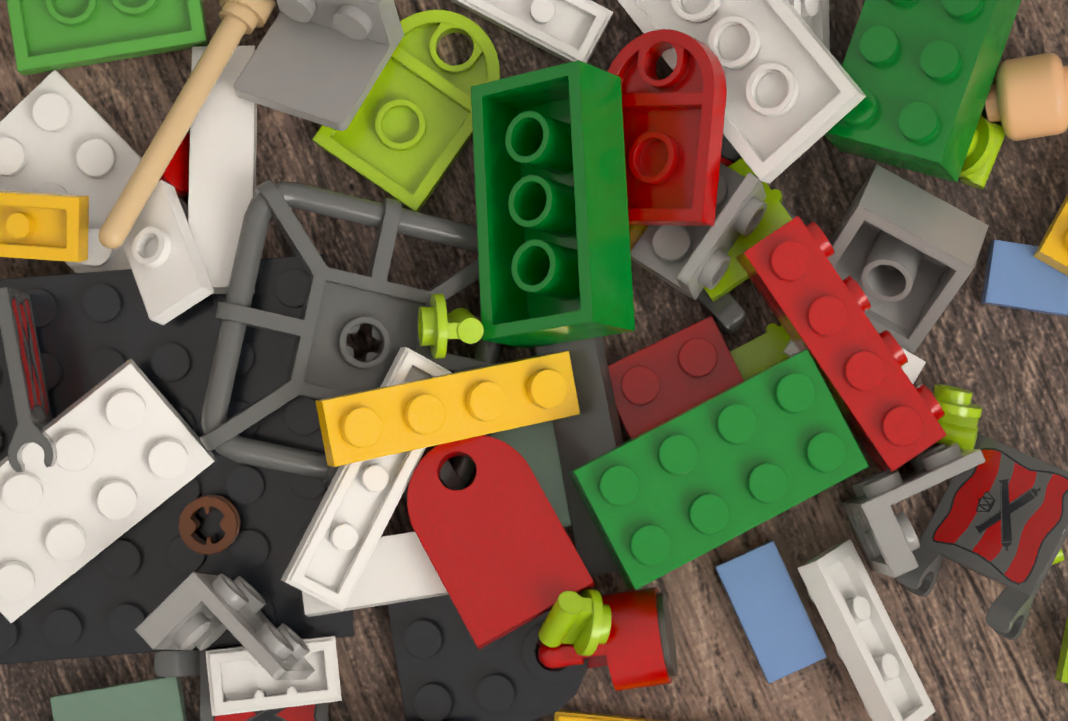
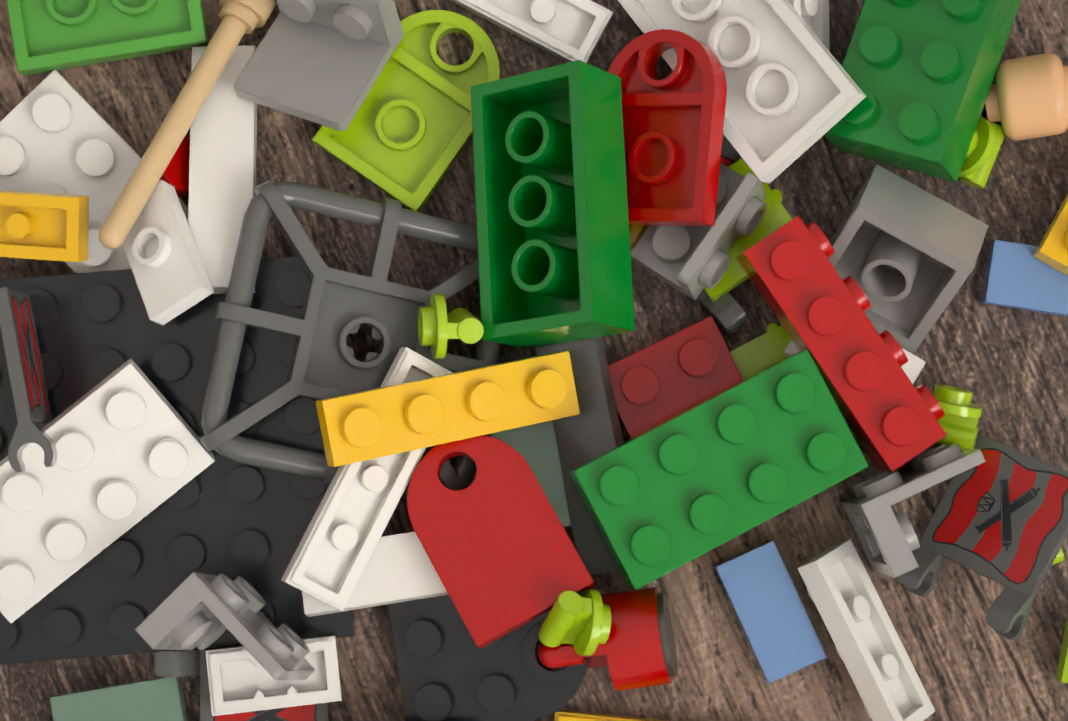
(190, 524): reddish brown bush -> none

